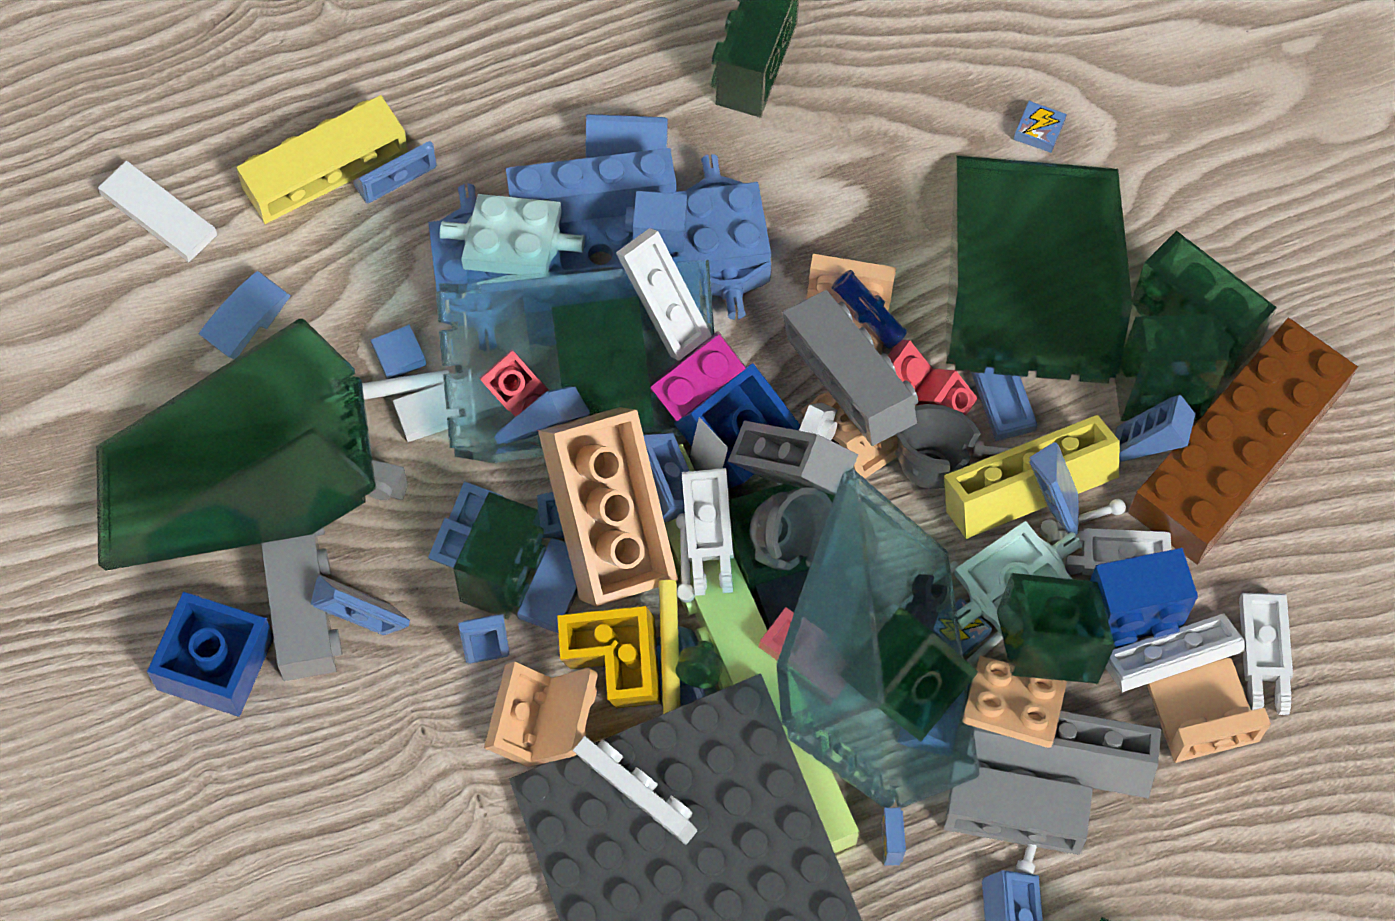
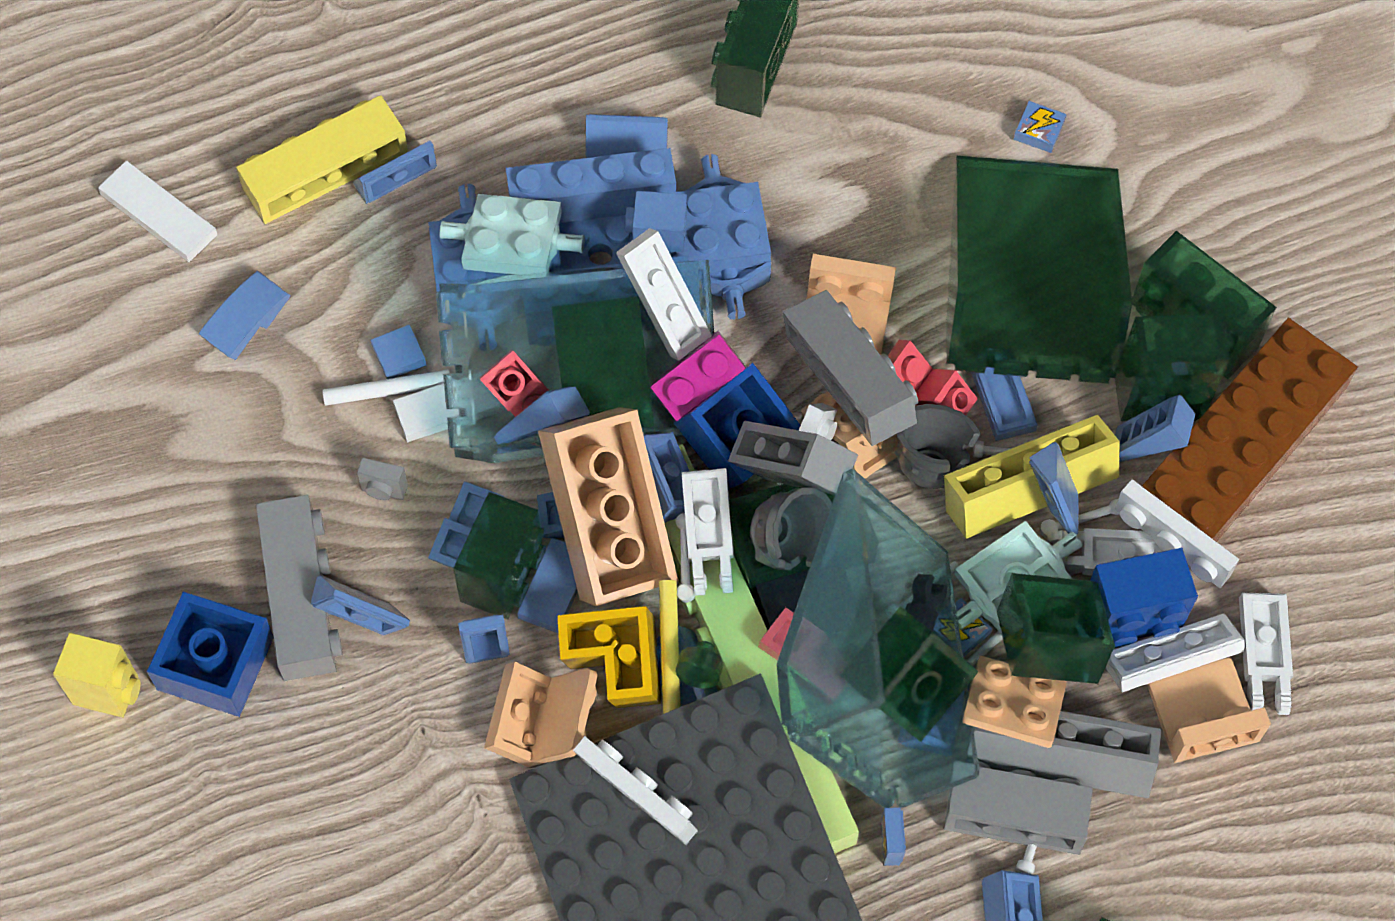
(97, 675): none -> light yellow brick
(238, 457): clear green windscreen -> none
(707, 449): white sticker -> none
(888, 328): clear blue pin -> none
(1172, 531): none -> white plate

